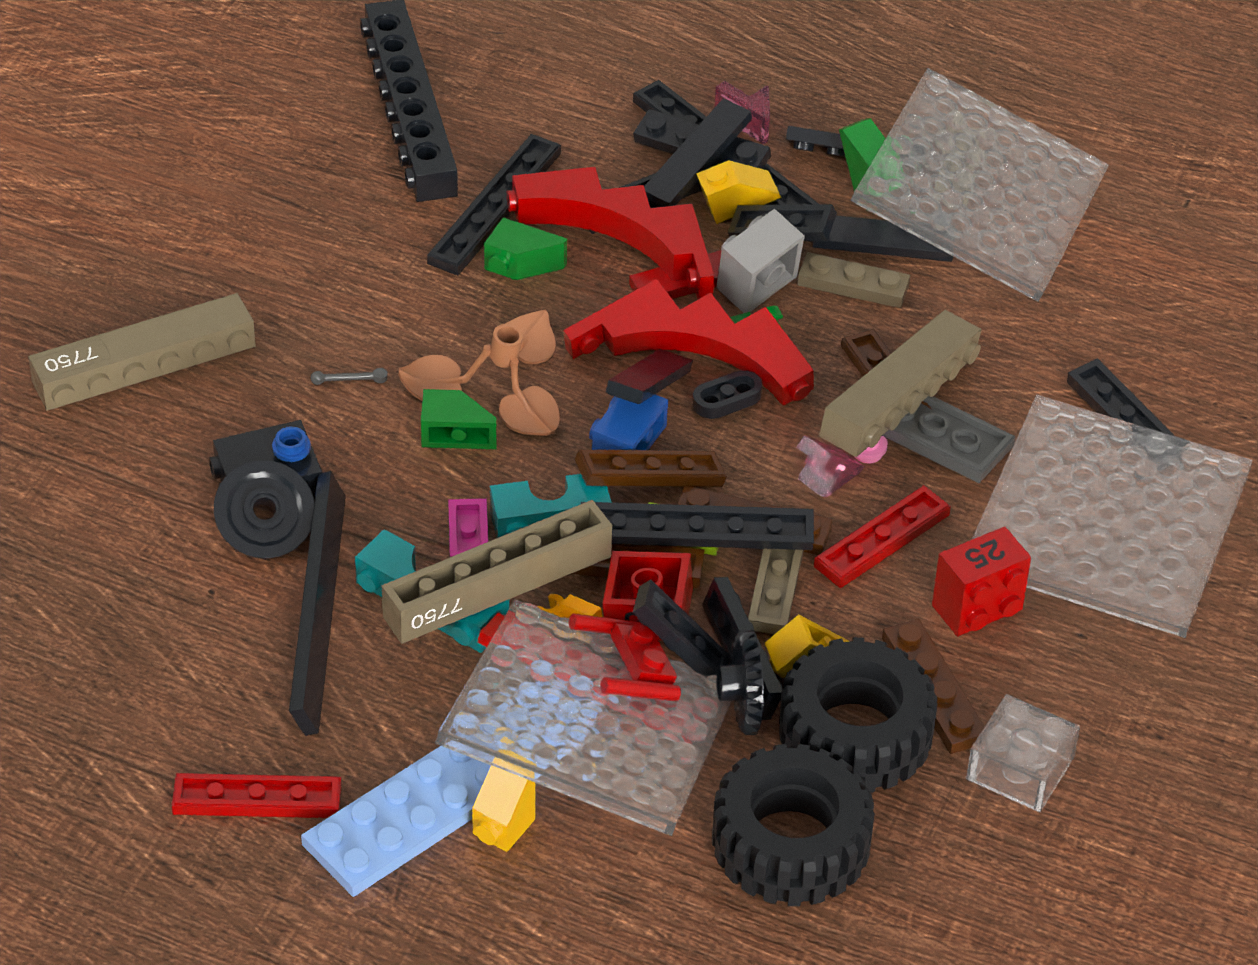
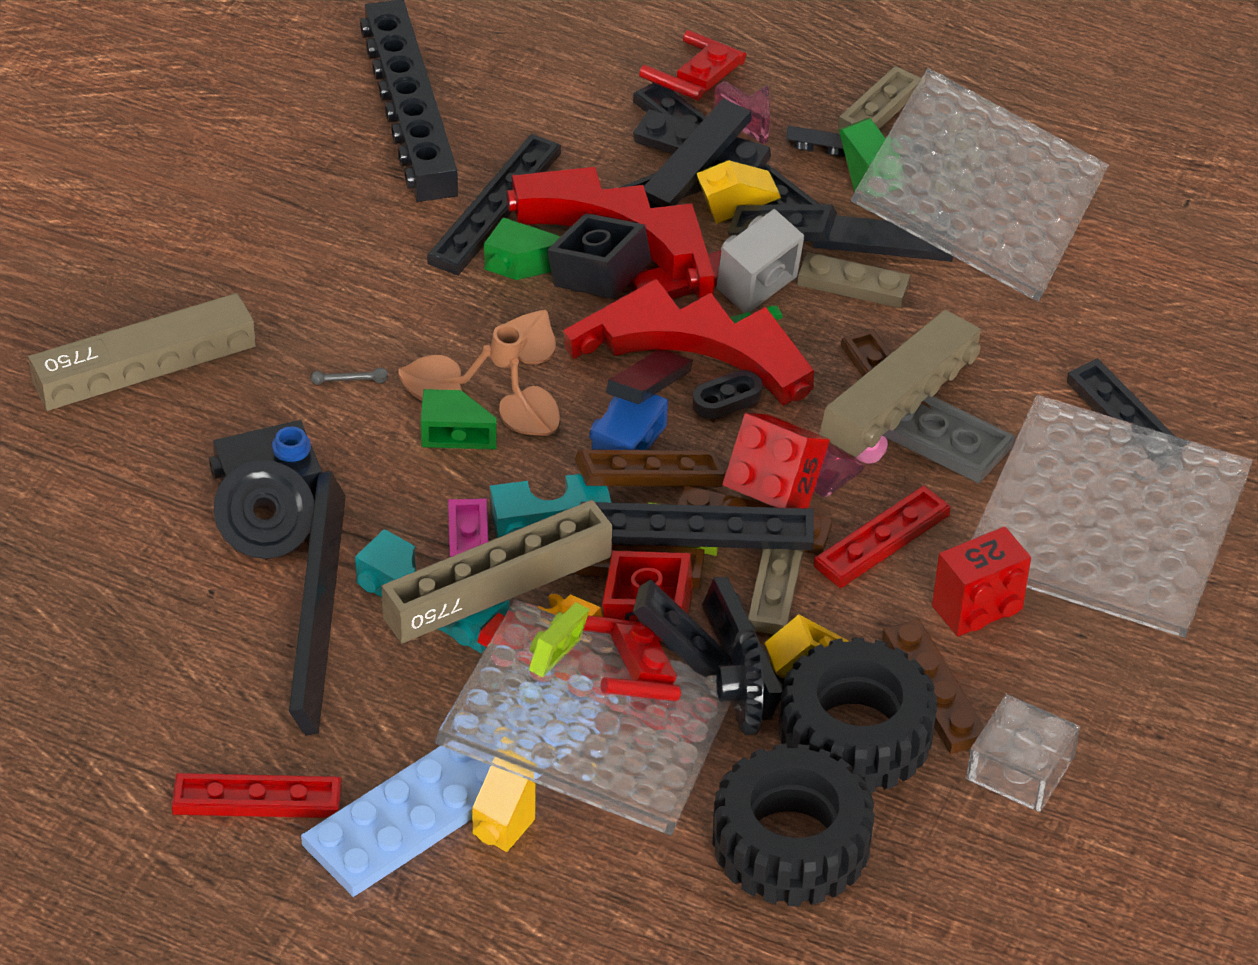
(558, 639): none -> lime plate
(599, 255): none -> black brick
(701, 71): none -> red plate
(775, 461): none -> red brick
(882, 99): none -> dark tan plate

